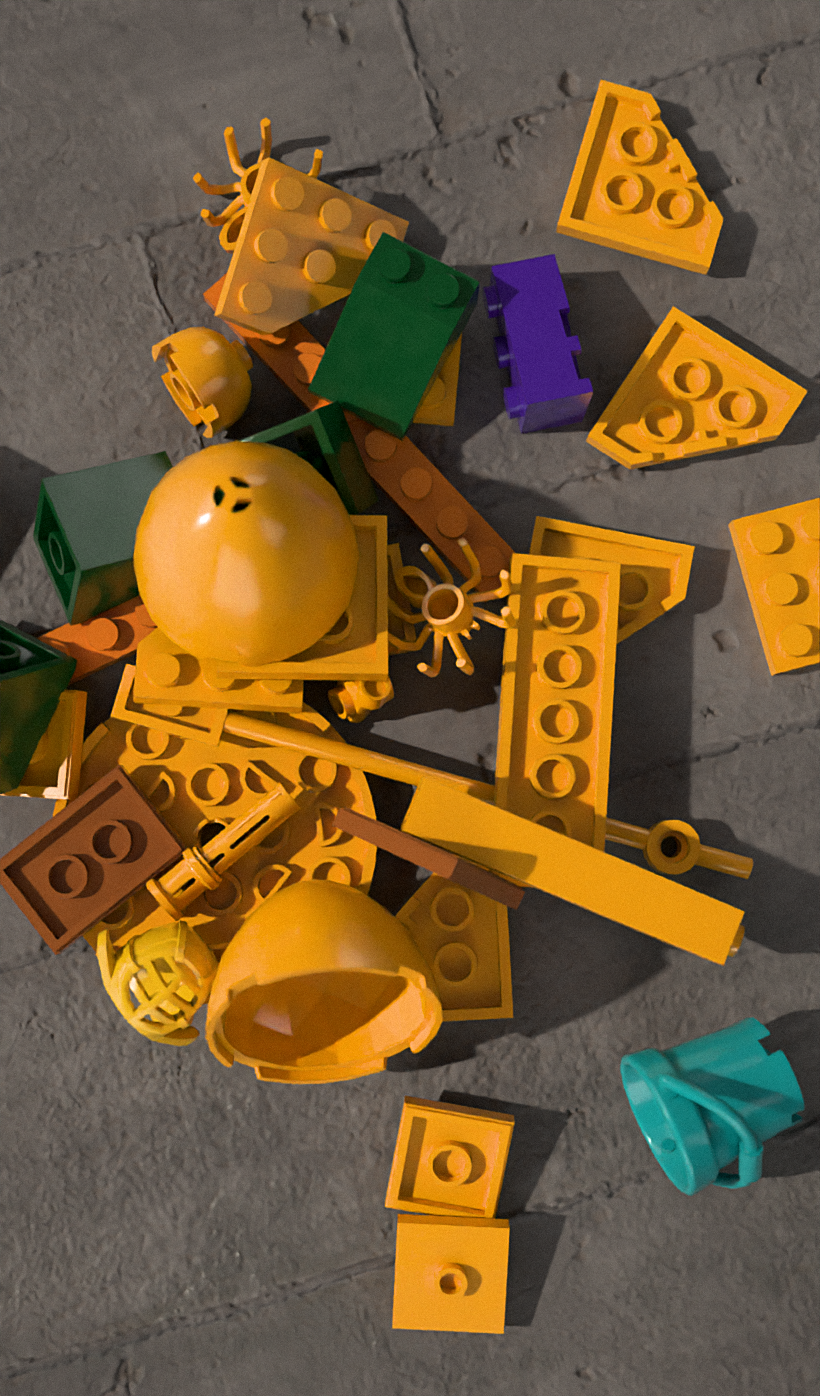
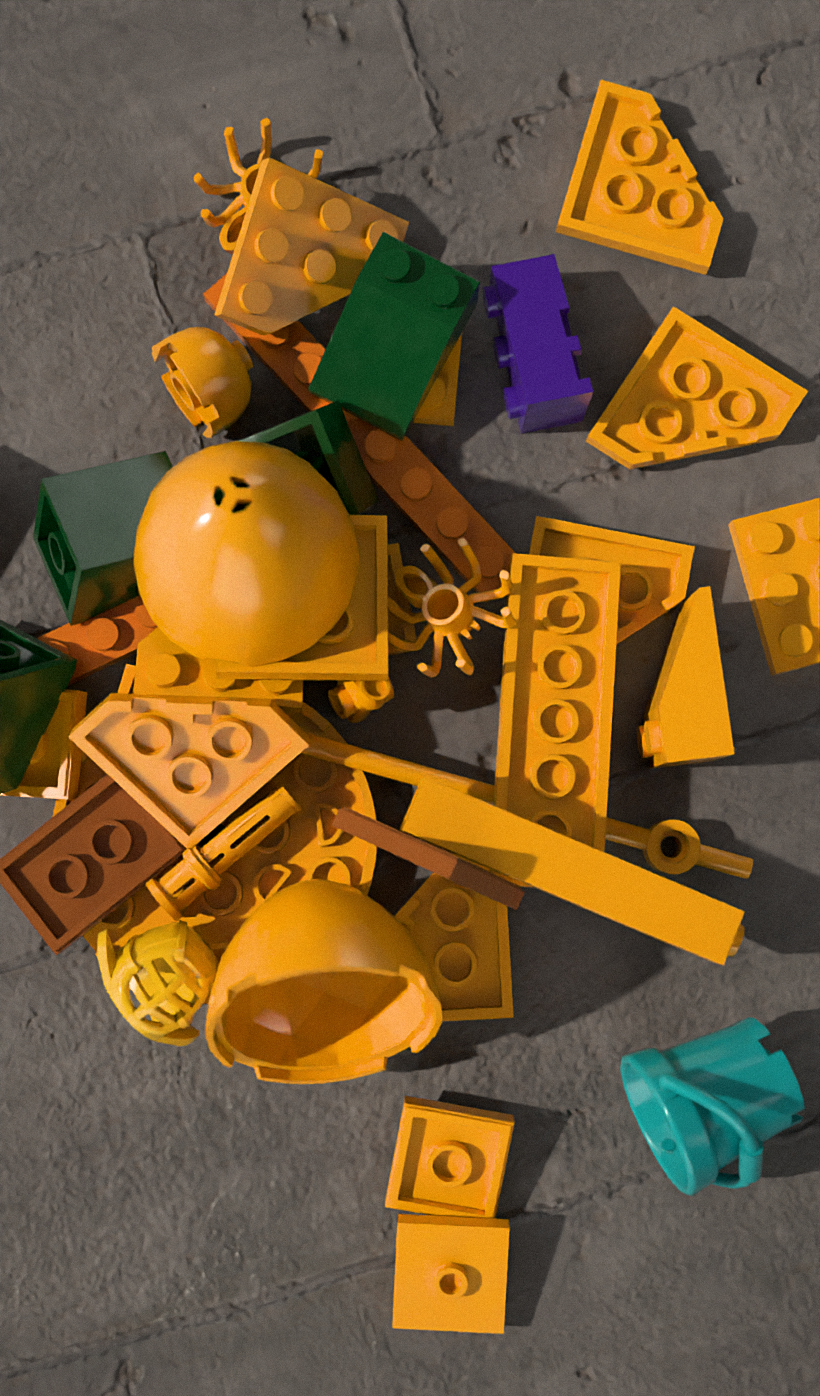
(189, 755): none -> light orange plate
(688, 702): none -> light orange slope

